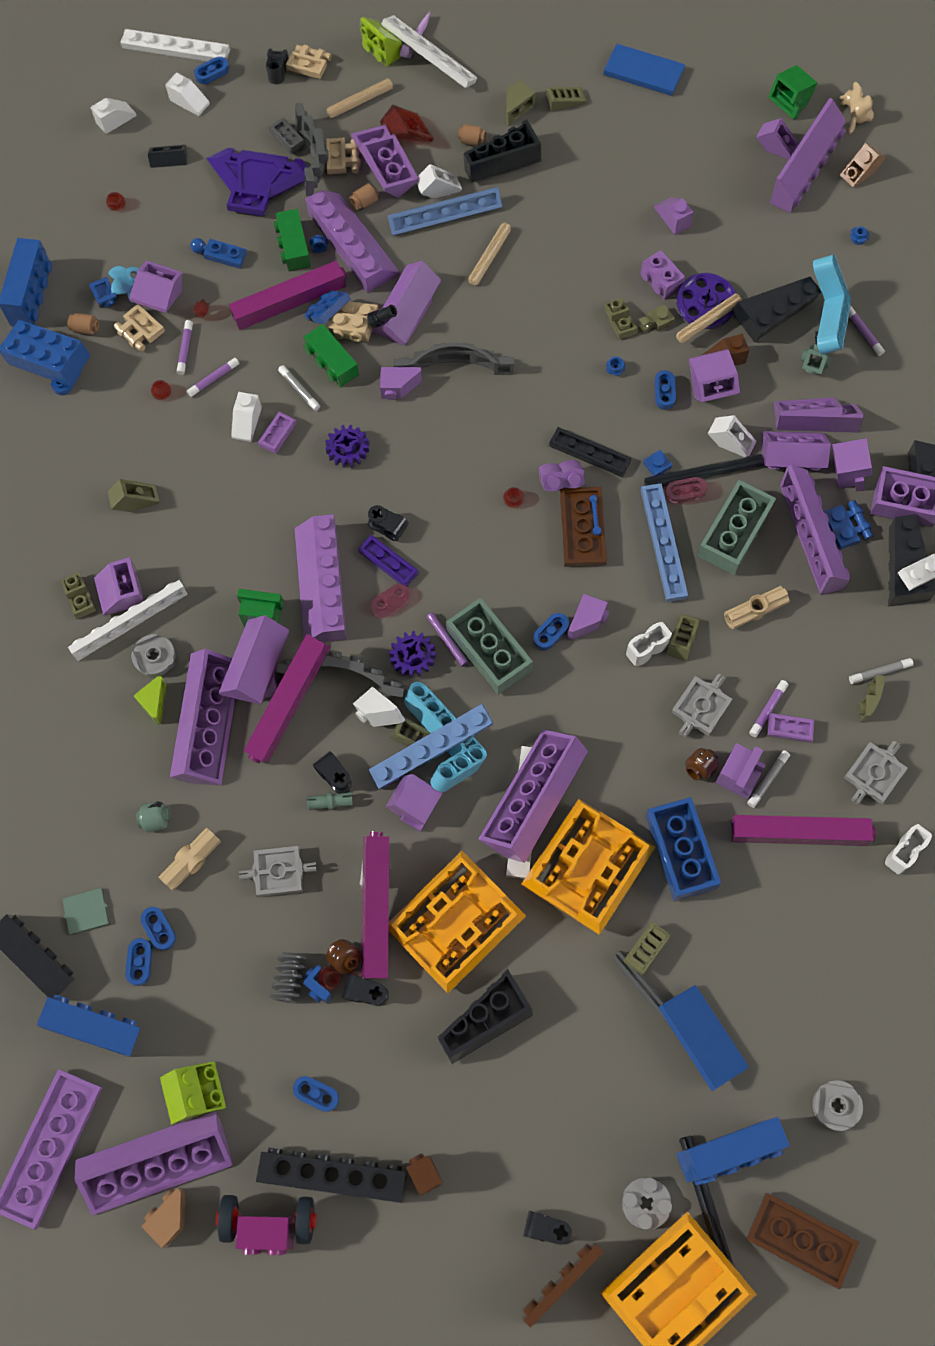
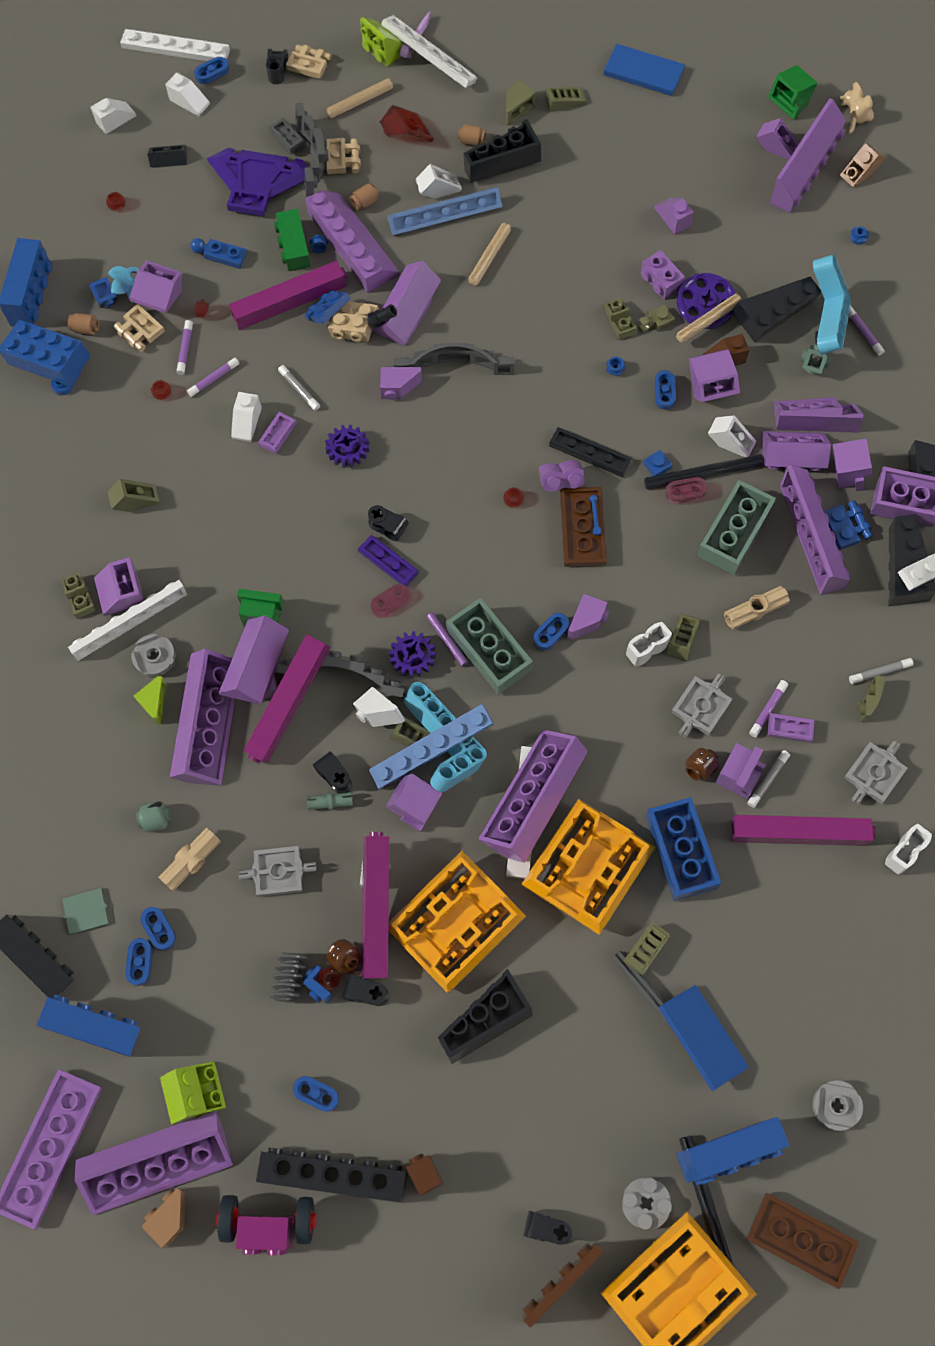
(320, 579): medium lavender slope -> none
(330, 356): green brick -> none
(386, 159): medium lavender slope -> none
(664, 543): medium blue plate -> none

